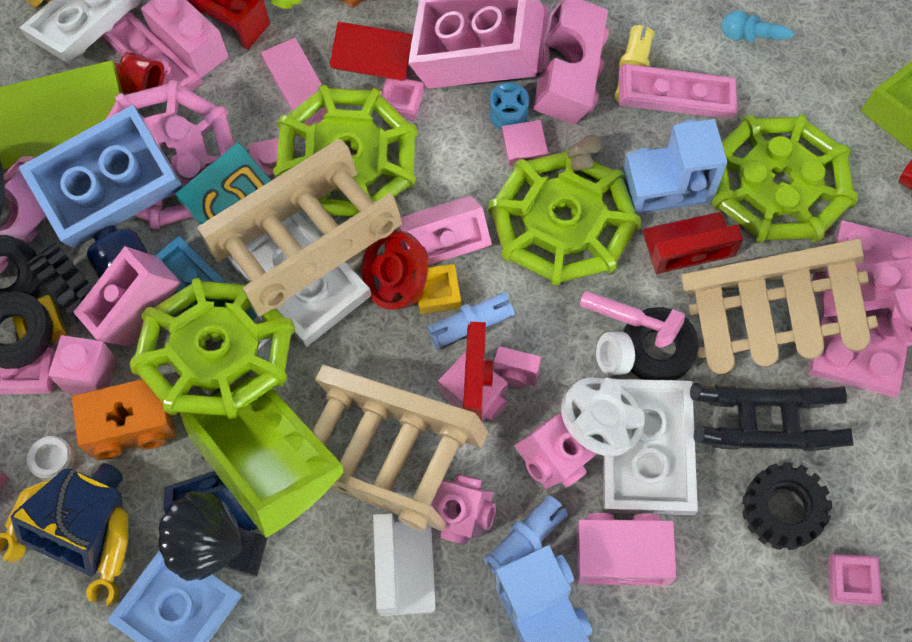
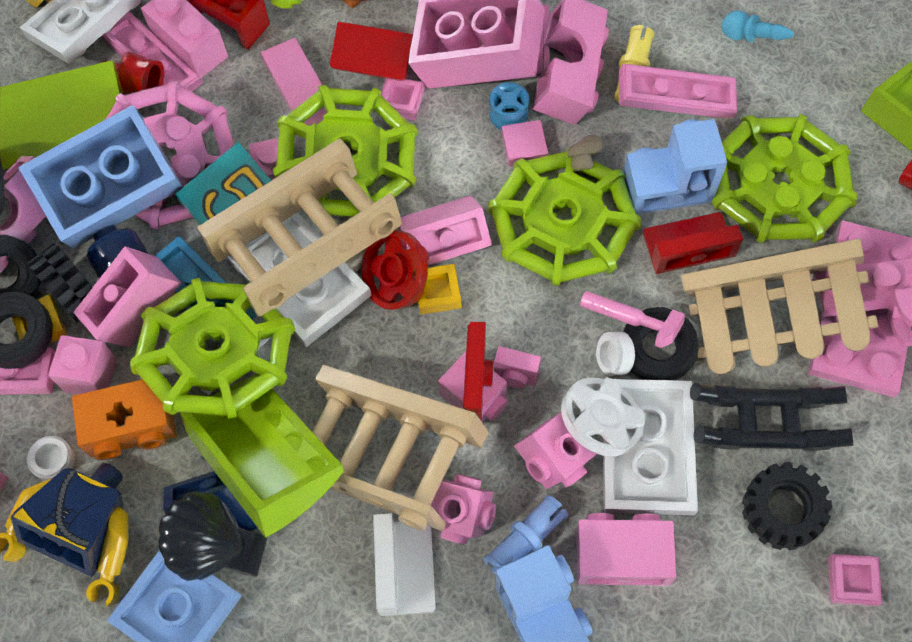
(455, 326): light blue pin -> none

